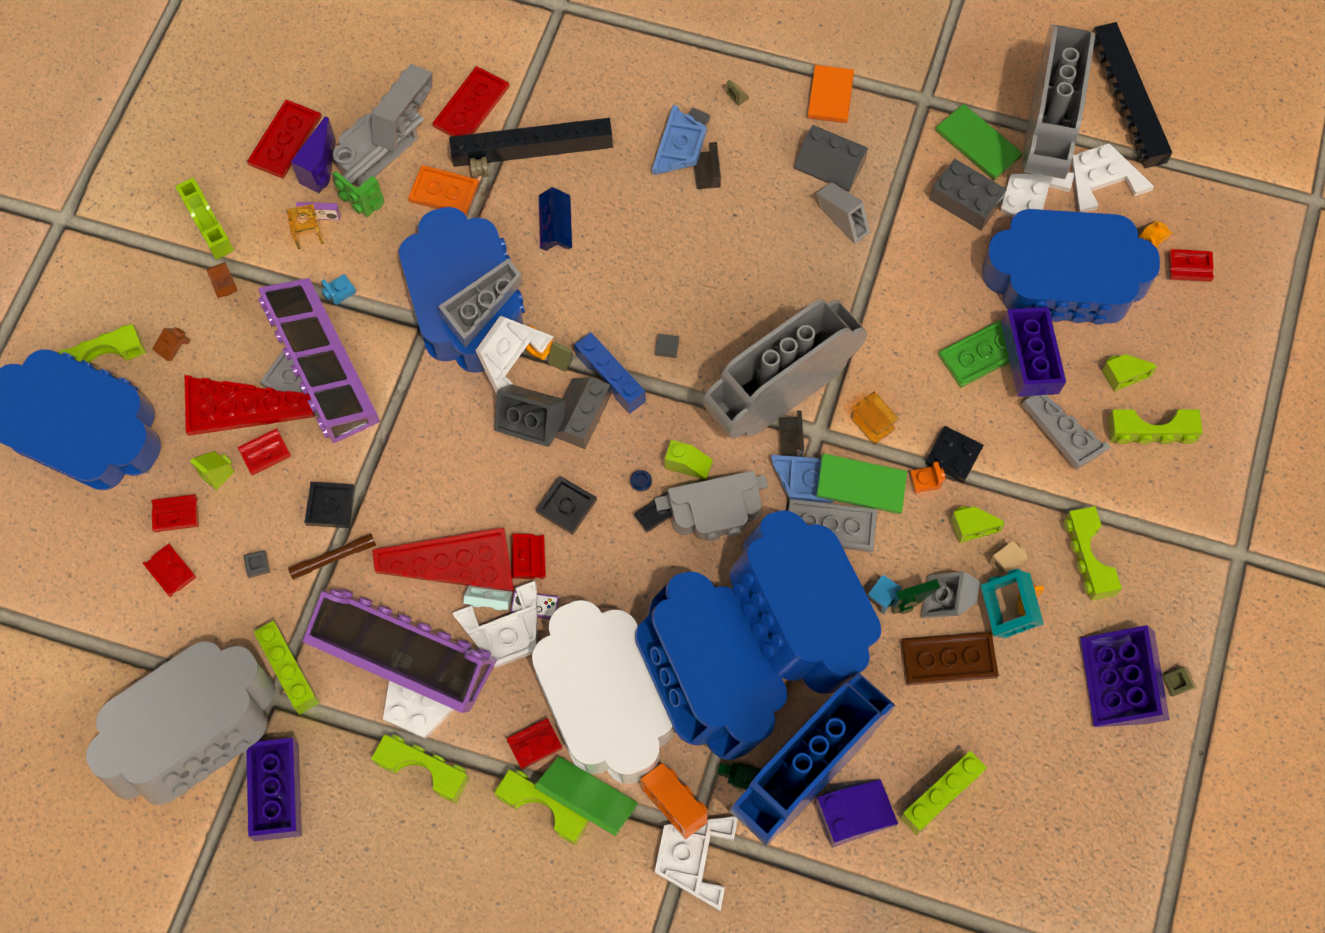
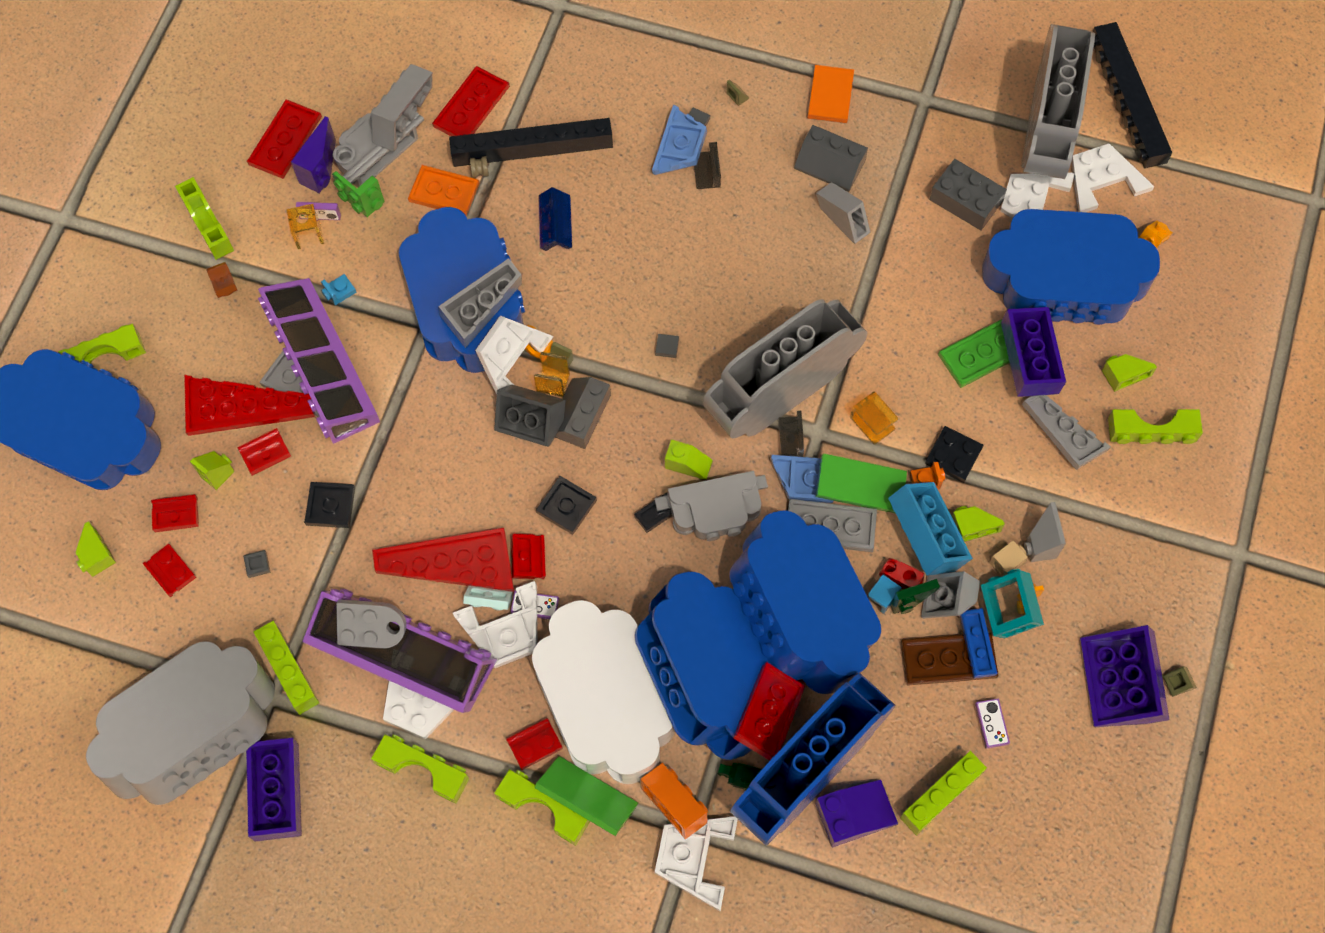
(92, 551): none -> lime slope
(170, 342): dark orange bracket -> none
(309, 565): reddish brown piece -> none
(368, 624): none -> light grey plate
(552, 367): none -> clear yellow piece
(622, 384): blue arch -> none
(641, 480): dark blue plate -> none
(769, 712): none -> red tile
(902, 573): none -> red leg
(930, 528): none -> dark azure brick
(978, 643): none -> blue tile
(979, 142): bright green tile -> none
(992, 723): none -> tile
(1047, 537): none -> light grey slope
(1099, 579): lime arch -> none
(1191, 265): red plate -> none

